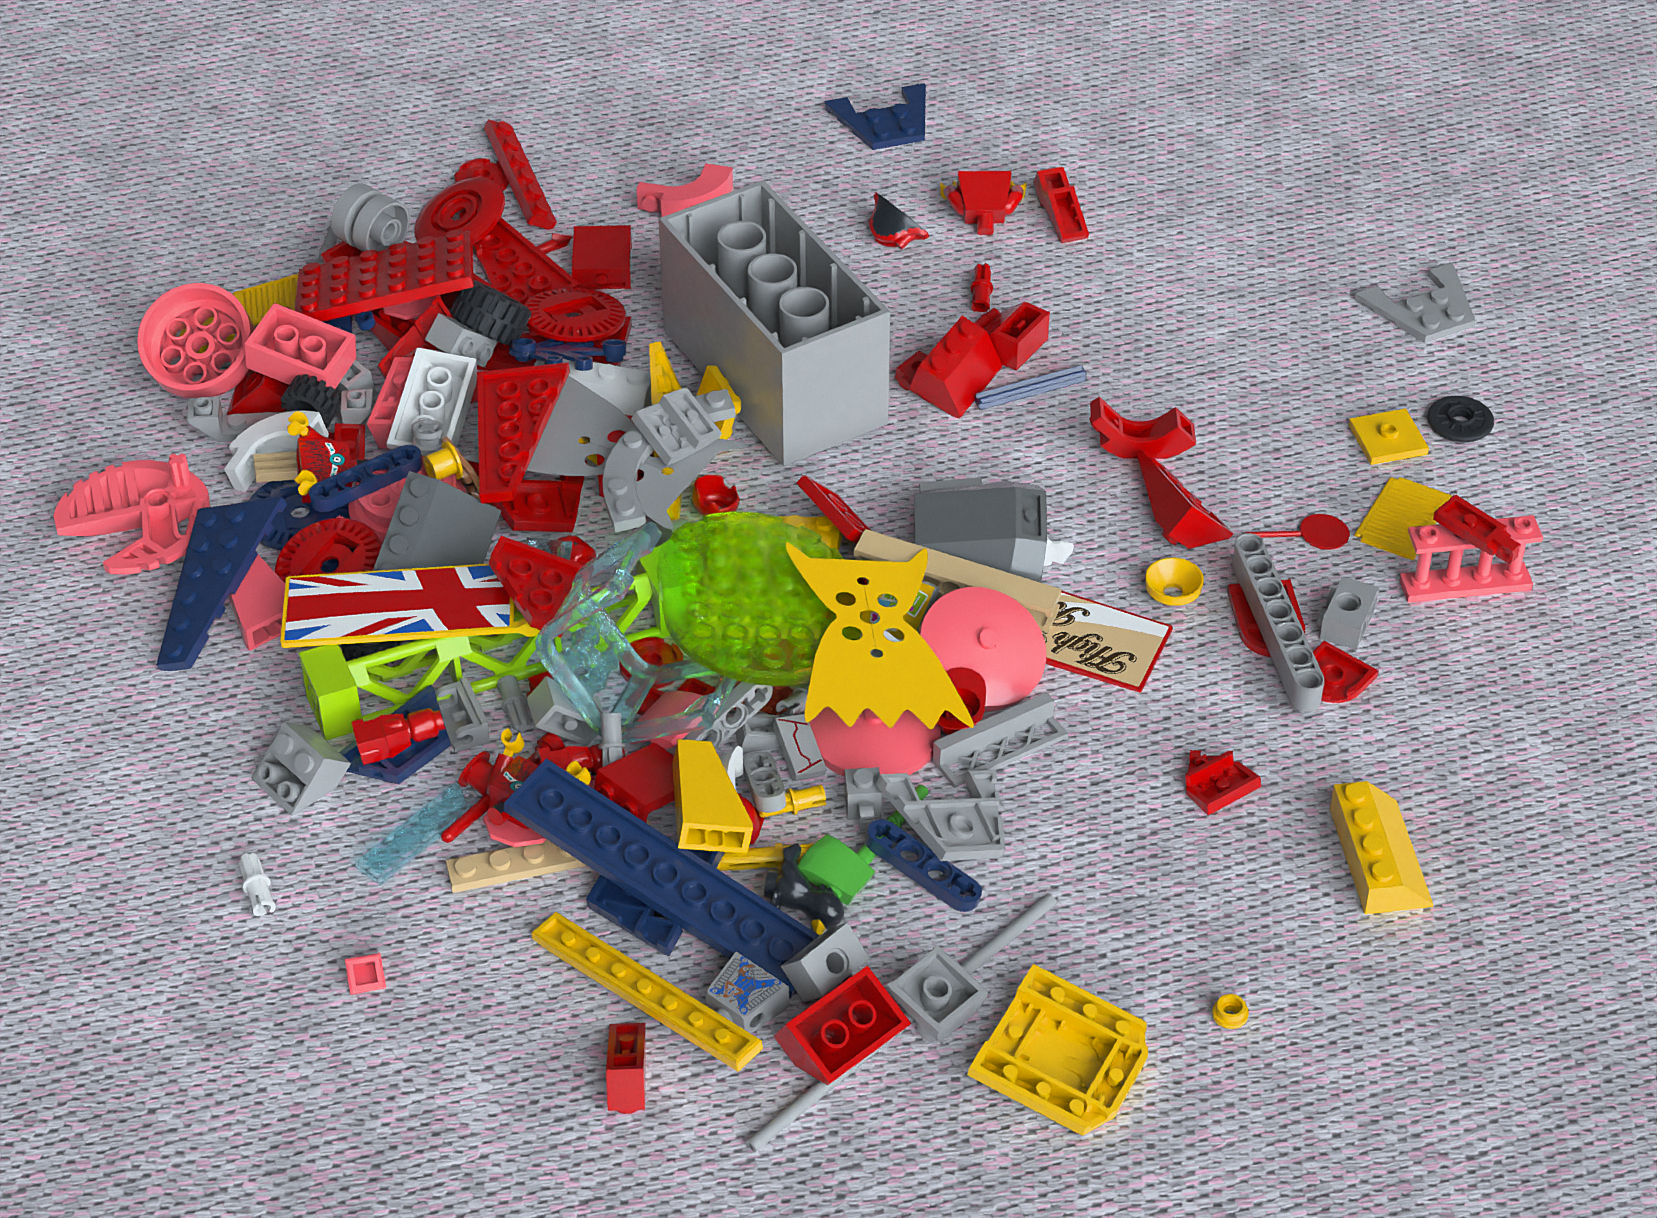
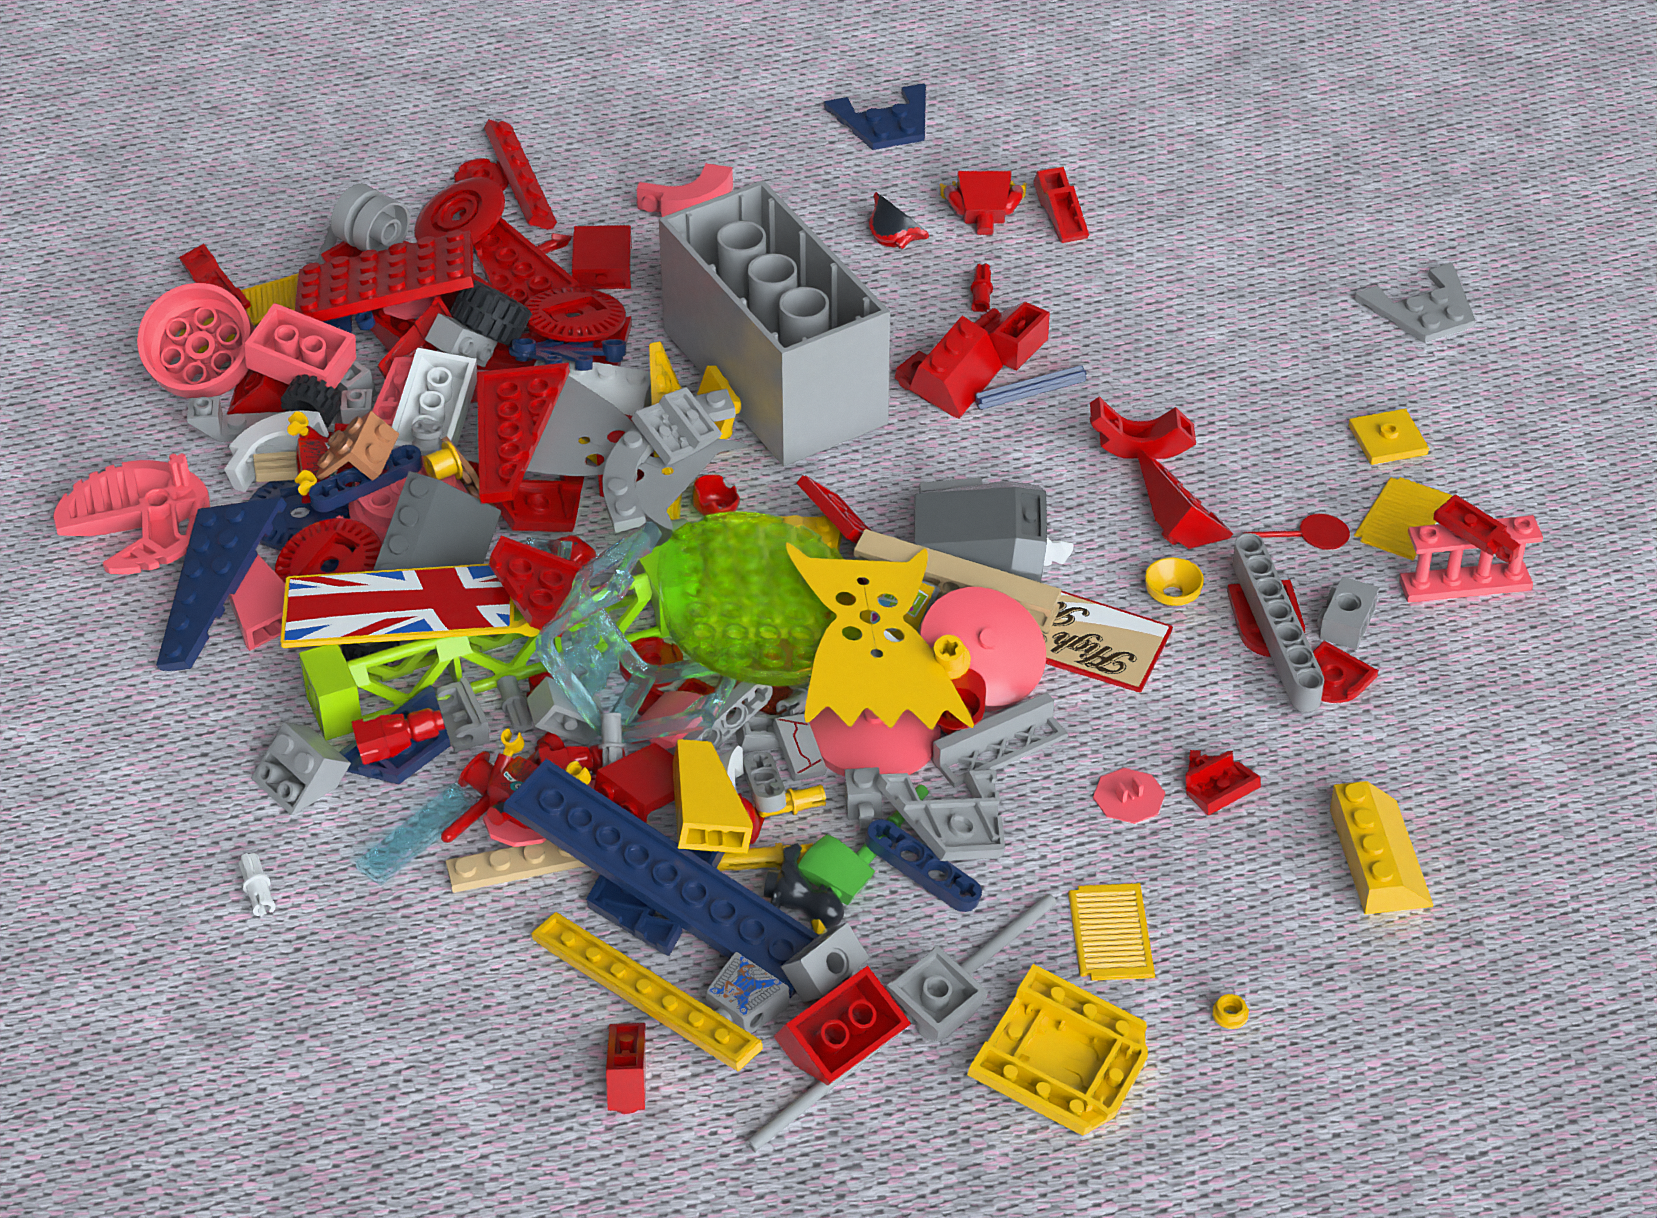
(204, 269): none -> red slope
(363, 443): none -> nougat bracket
(365, 973): coral slope -> none
(952, 655): none -> yellow piece
(1111, 932): none -> yellow window
(1129, 795): none -> coral piece
(1478, 416): black wheel -> none

